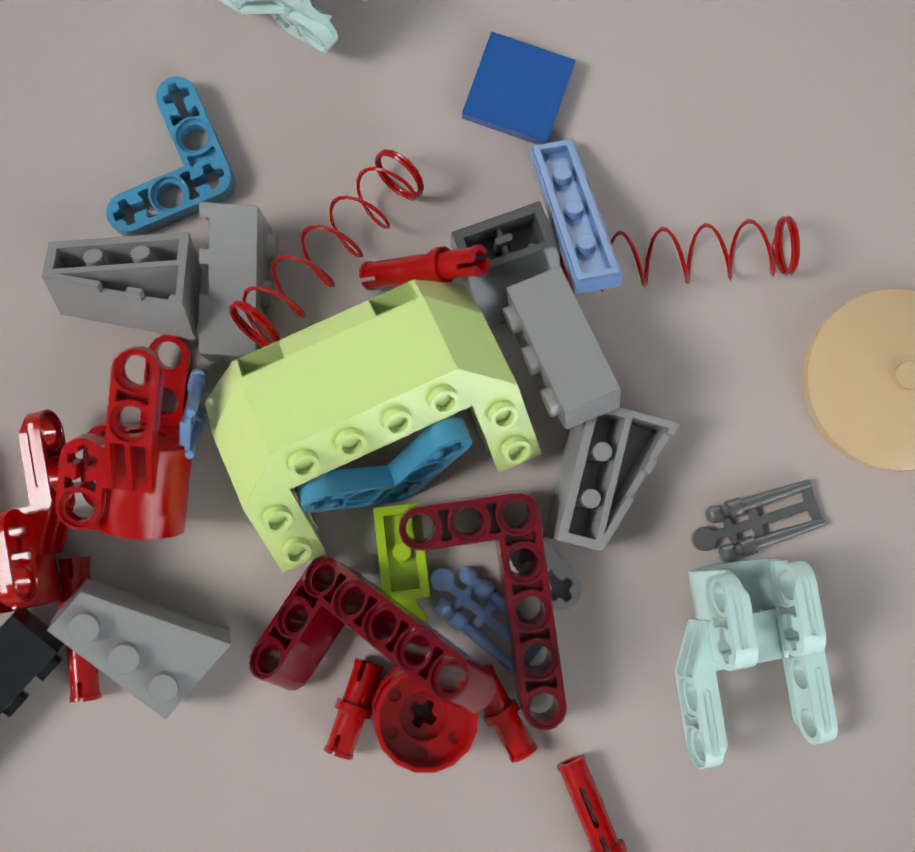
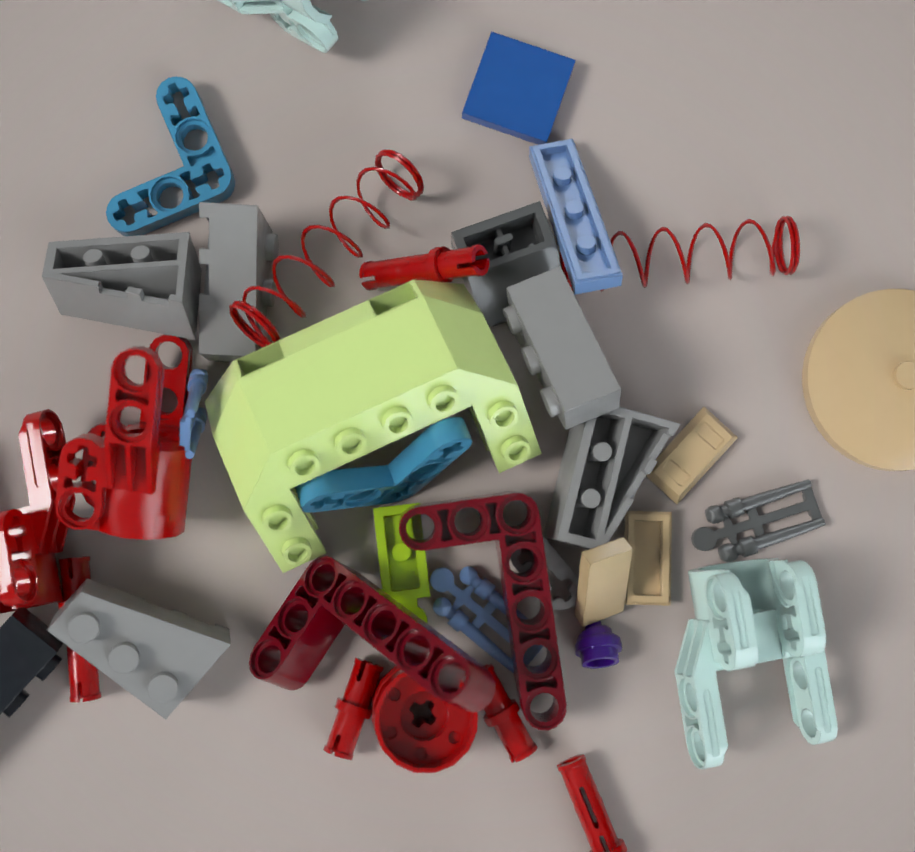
(598, 646): none -> dark purple plate
(603, 581): none -> tan tile
(650, 565): none -> tan tile
(691, 455): none -> tan tile

